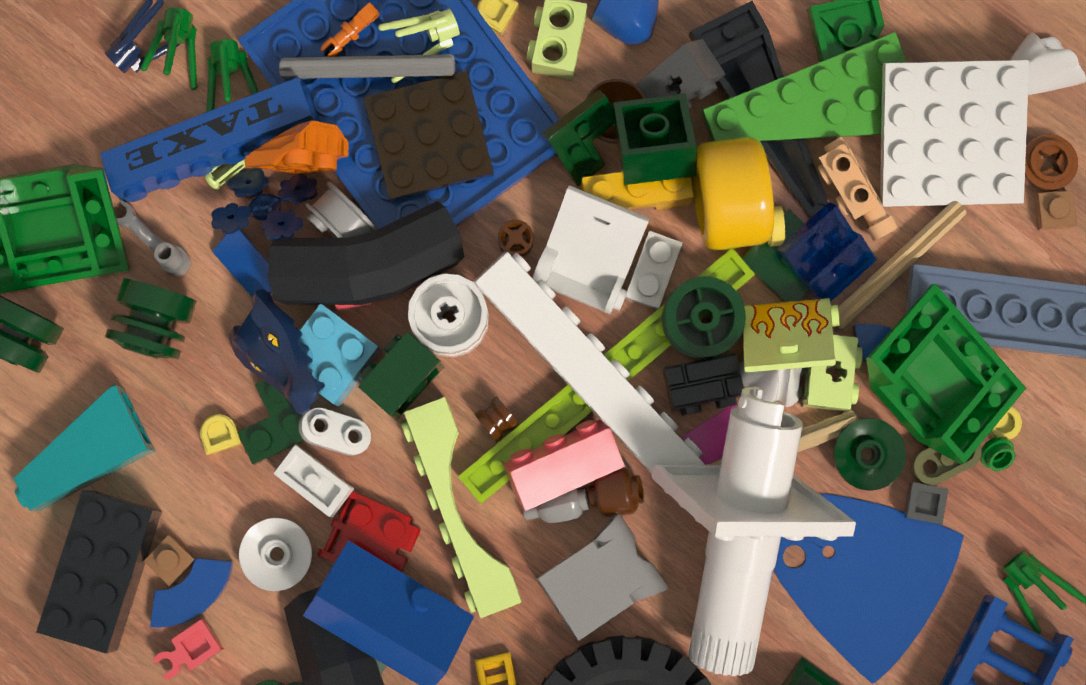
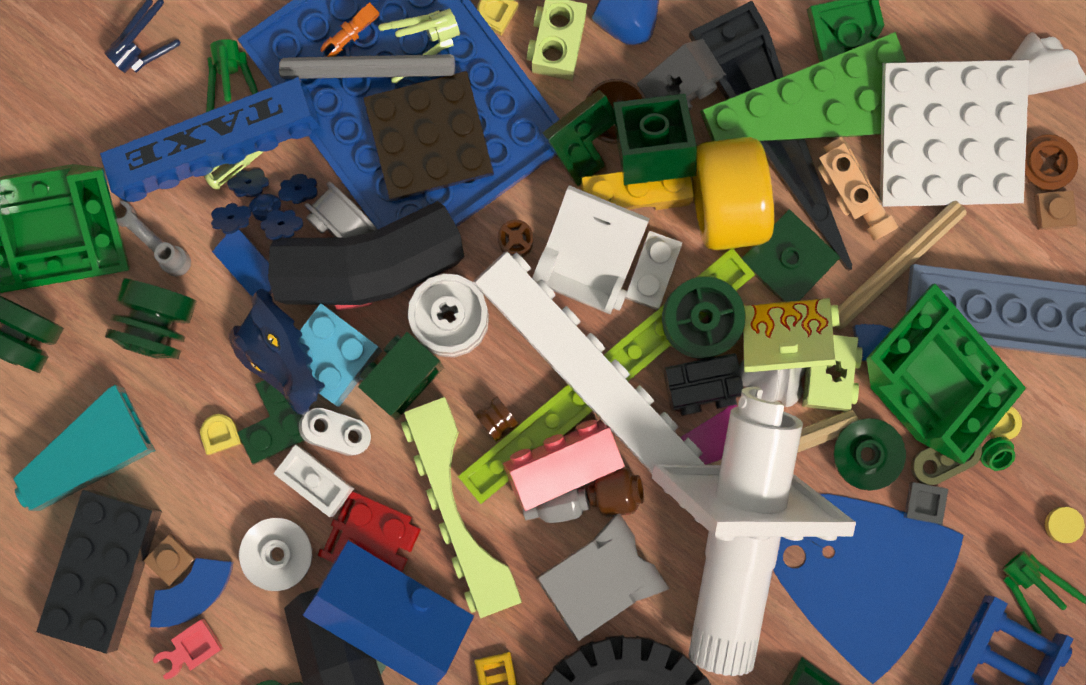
(176, 29): green plant -> none
(302, 150): orange slope -> none
(779, 228): light yellow tile -> none
(827, 253): clear blue slope -> none
(1064, 525): none -> light yellow tile

